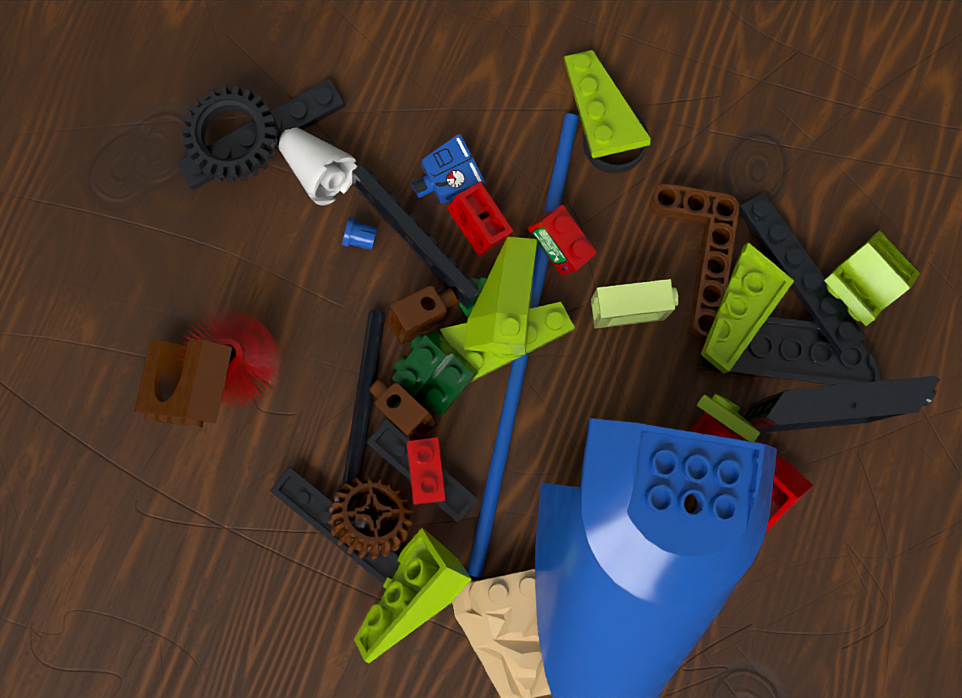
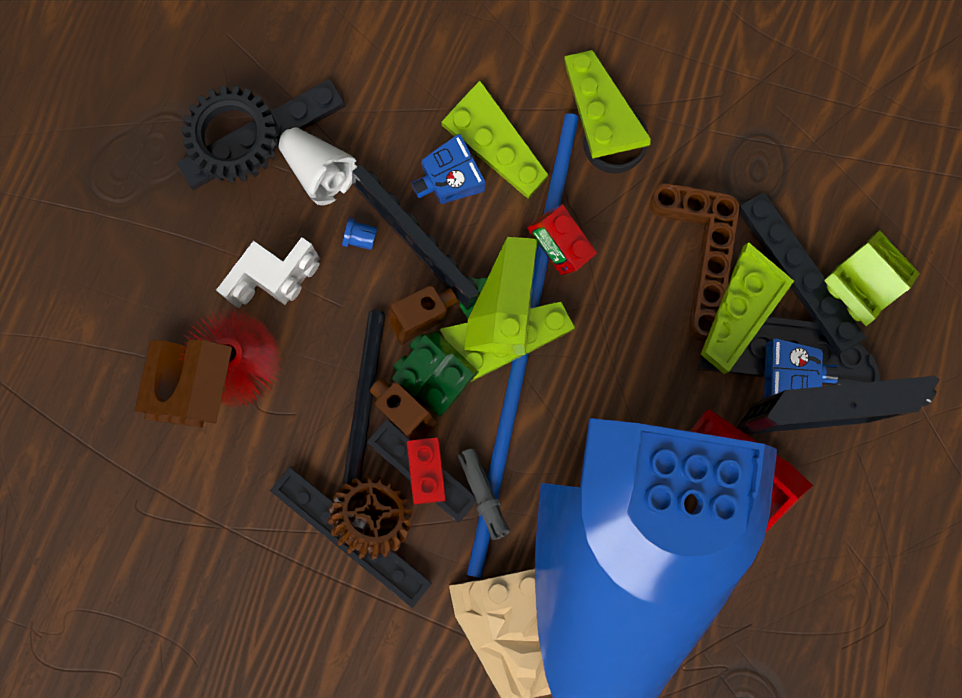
(271, 274): none -> white bracket
(420, 588): lime wedge -> none
(479, 219): red brick -> none
(488, 505): none -> dark grey pin
(495, 140): none -> lime wing
(633, 303): yellowish green window -> none
(726, 413): lime wing -> none
(795, 367): none -> blue torso

